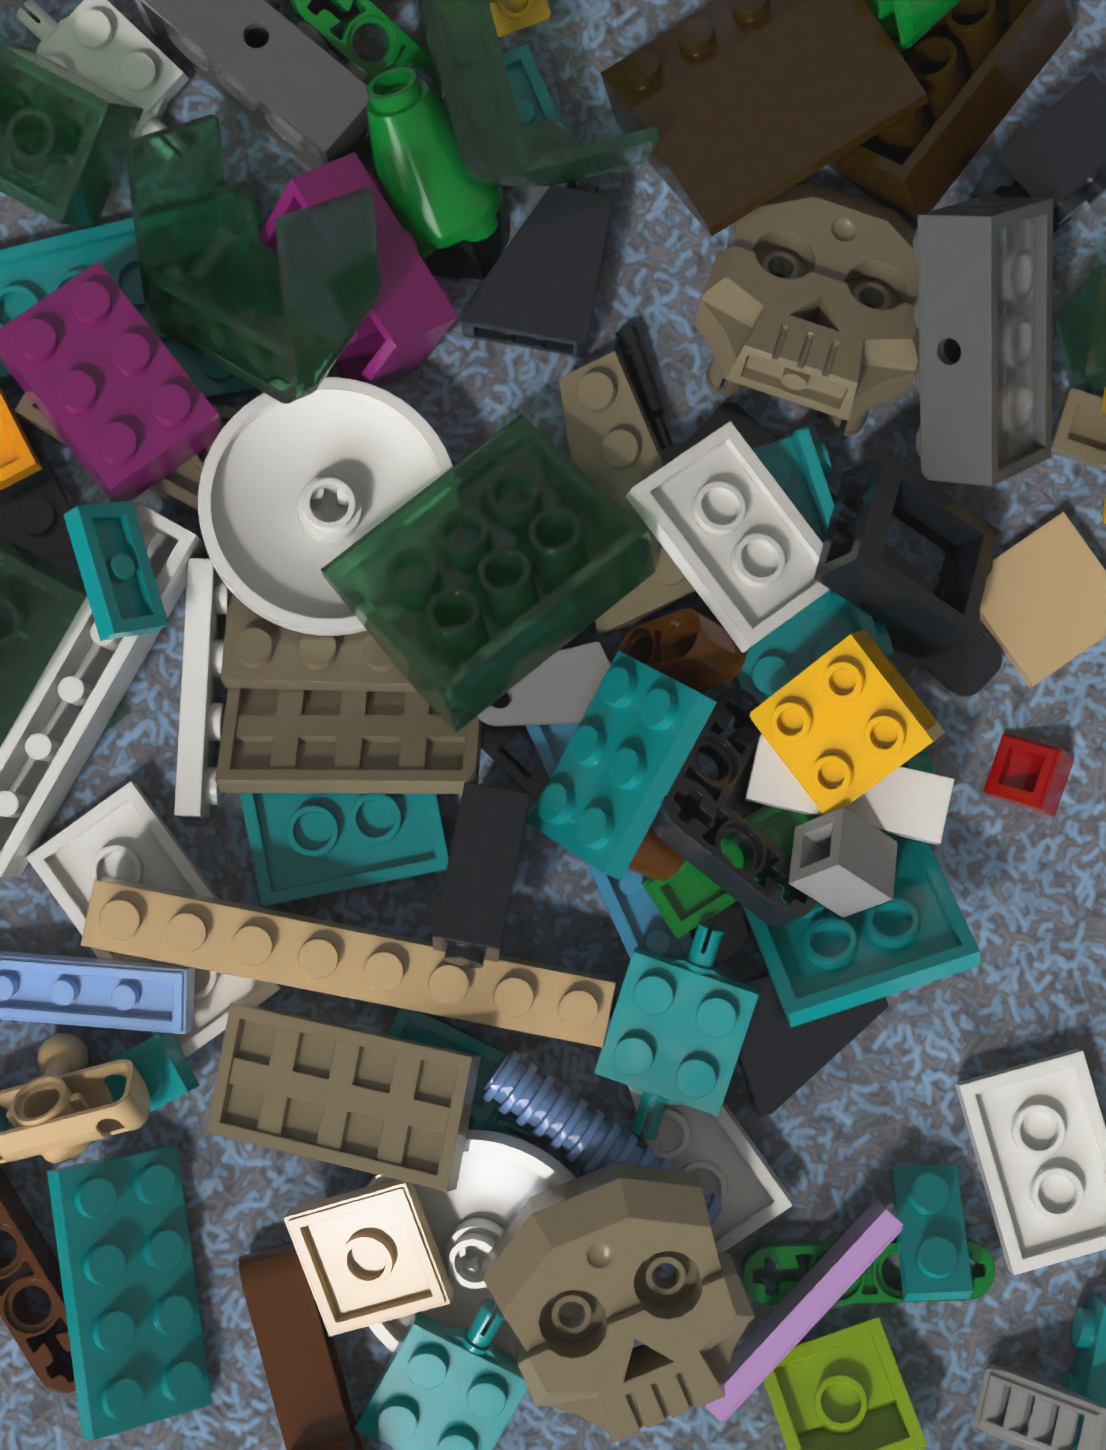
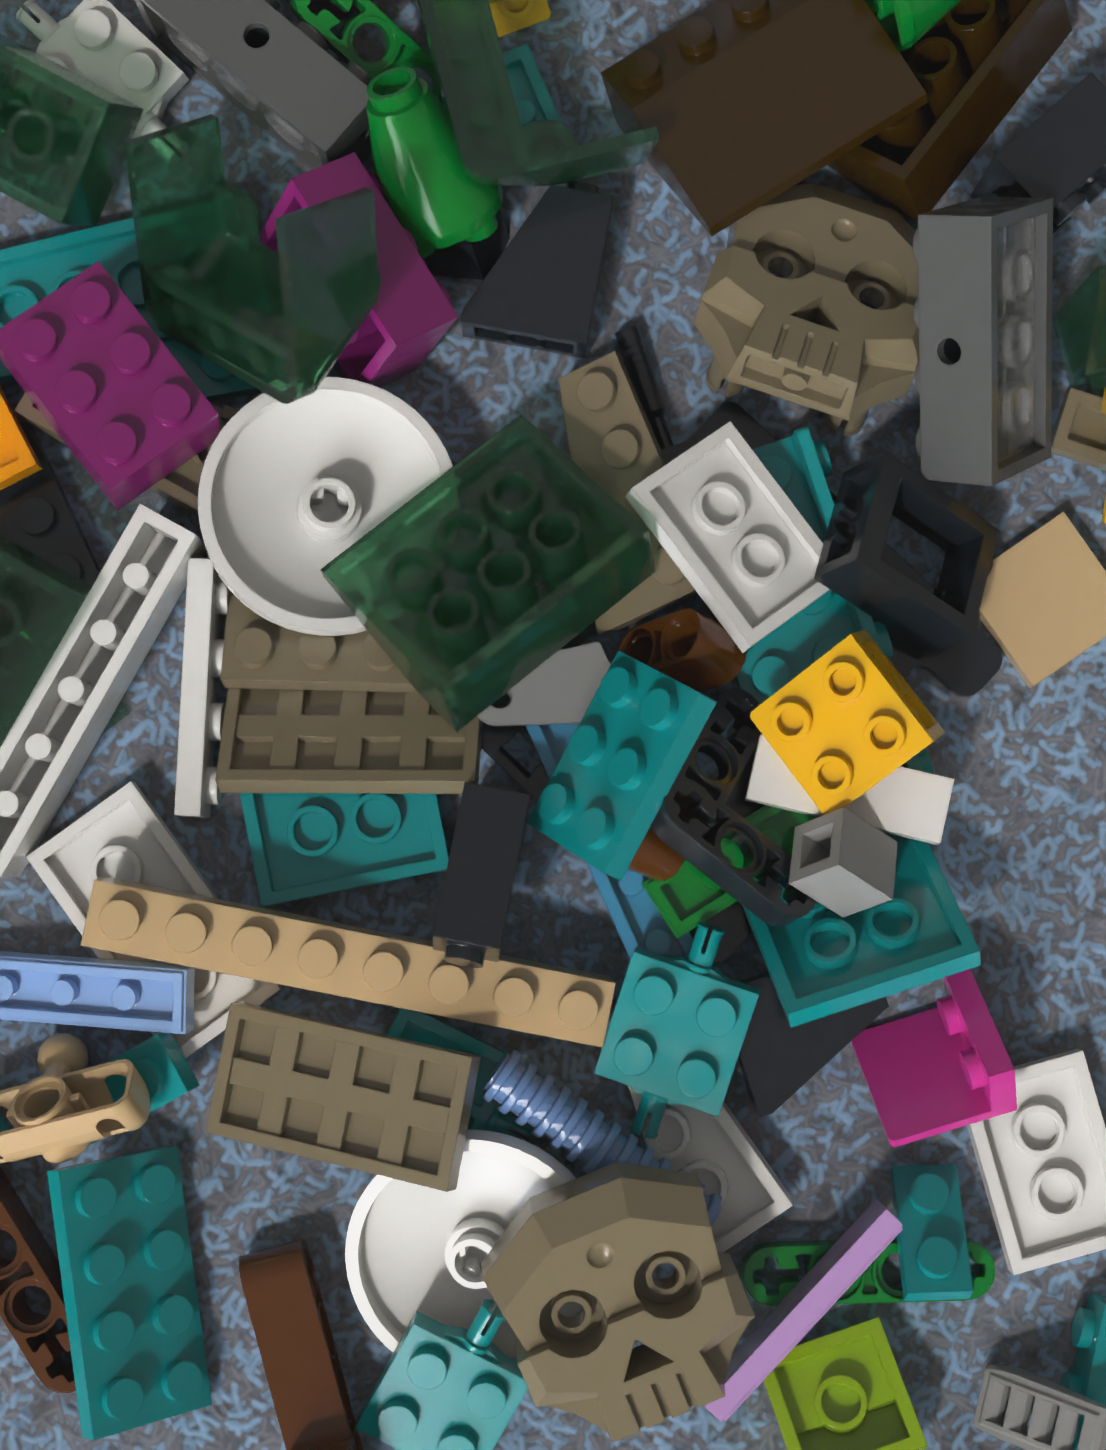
(115, 569): teal plate -> none
(369, 1256): tile -> none
(938, 1066): none -> dark pink bracket
(1029, 774): red slope -> none

